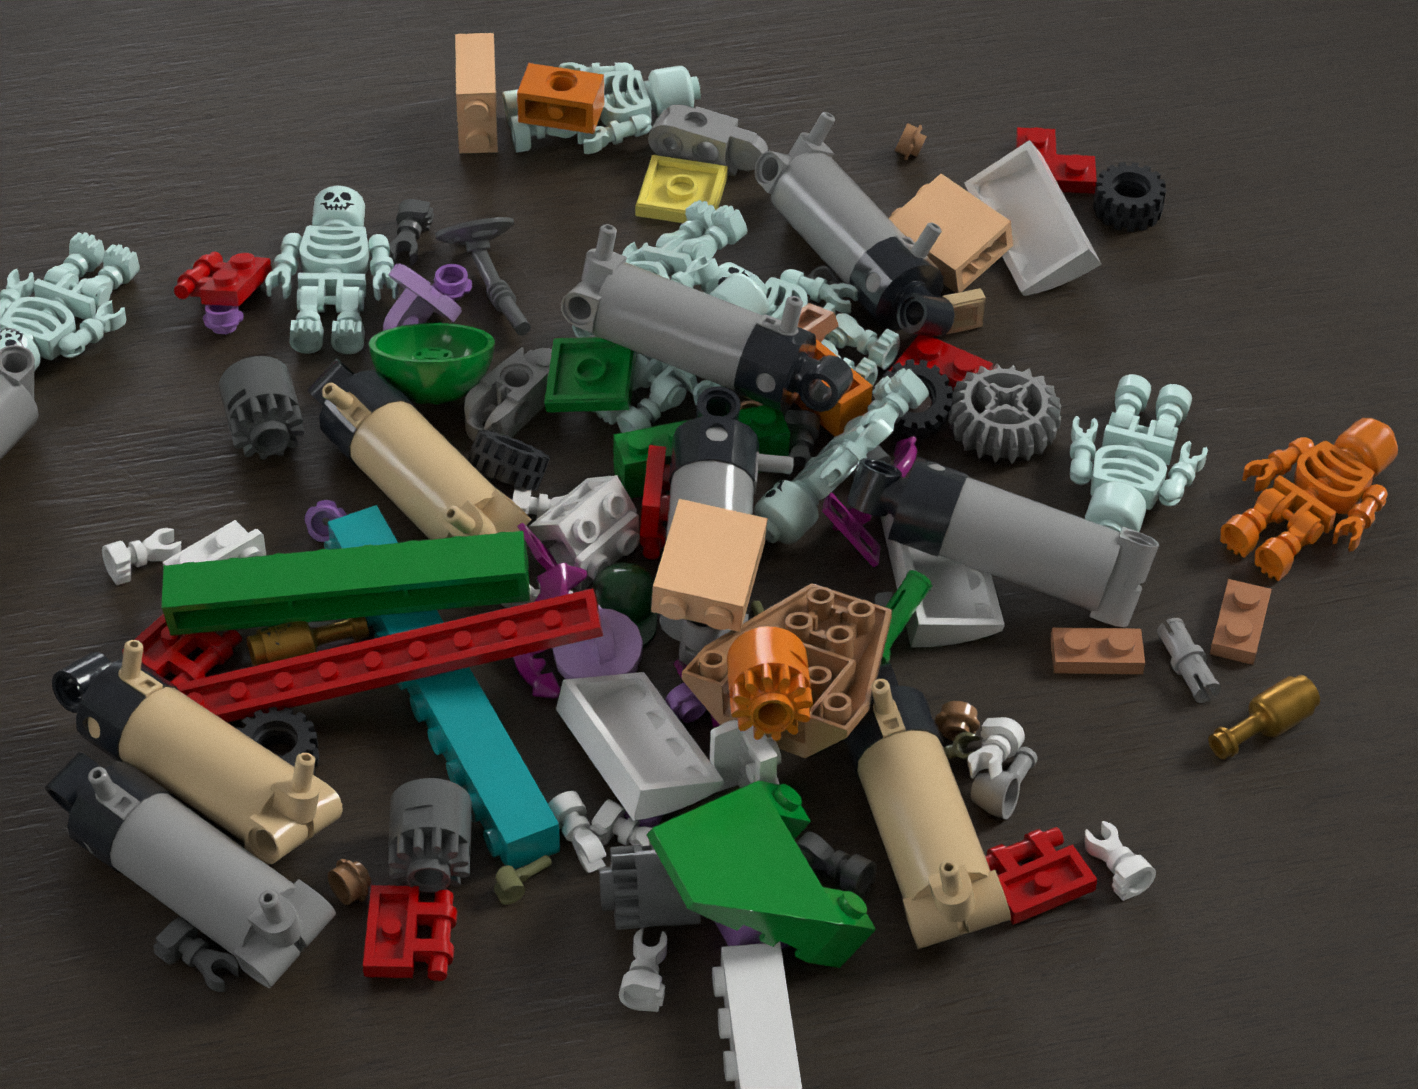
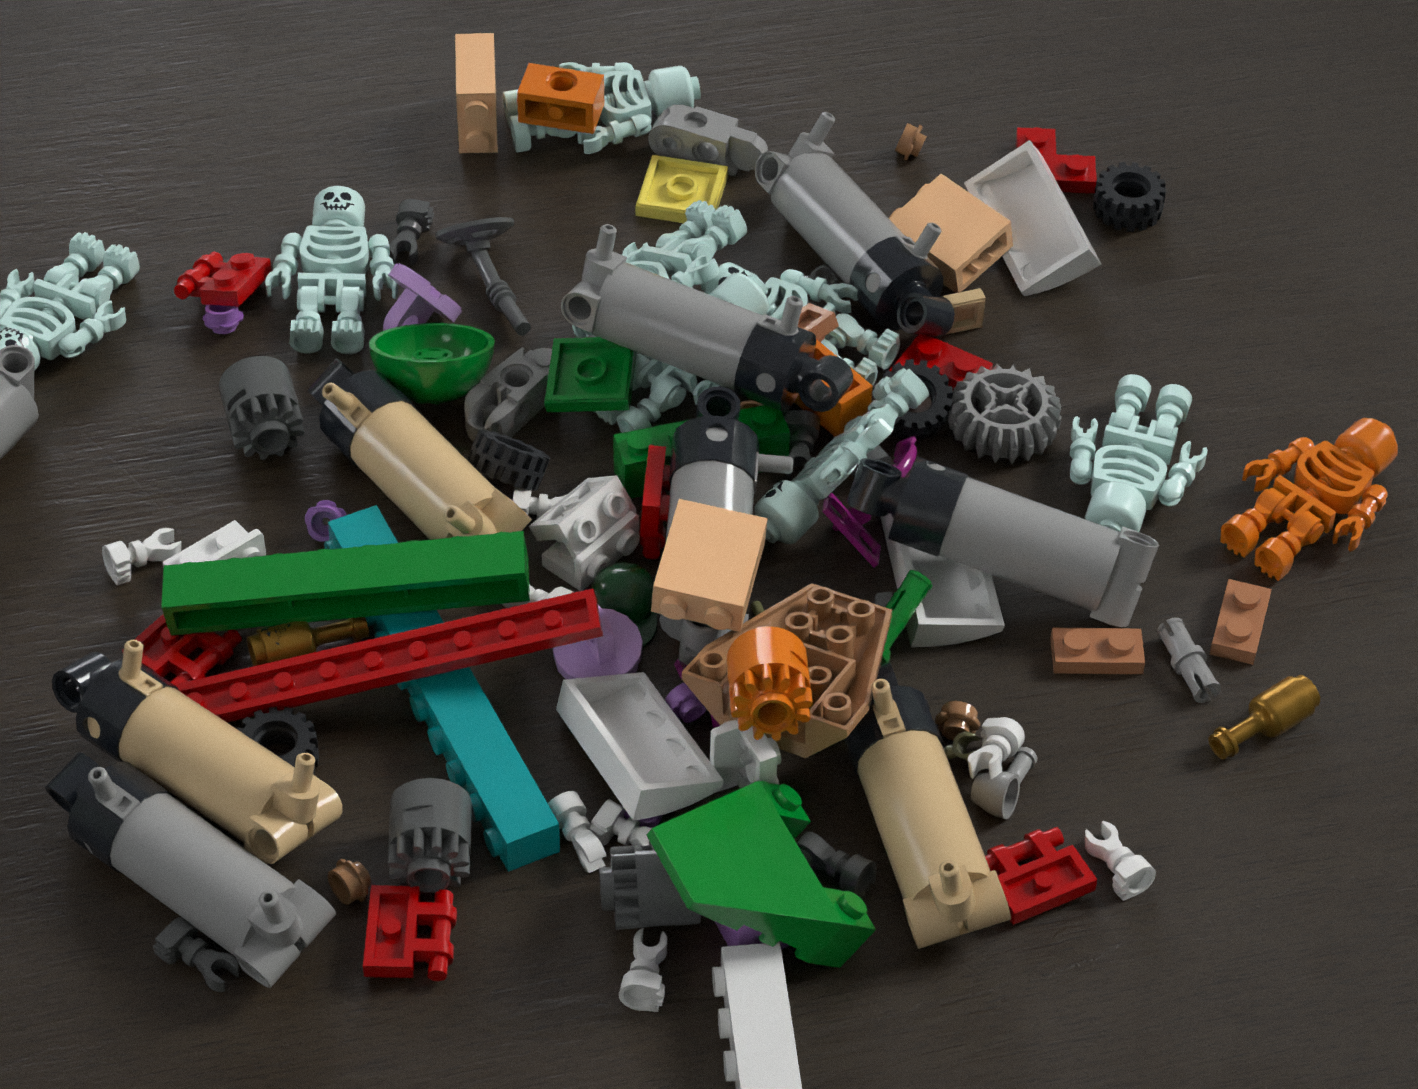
(452, 281): medium lavender plate -> none
(509, 881): olive hand -> none
(554, 582): magenta piece -> none

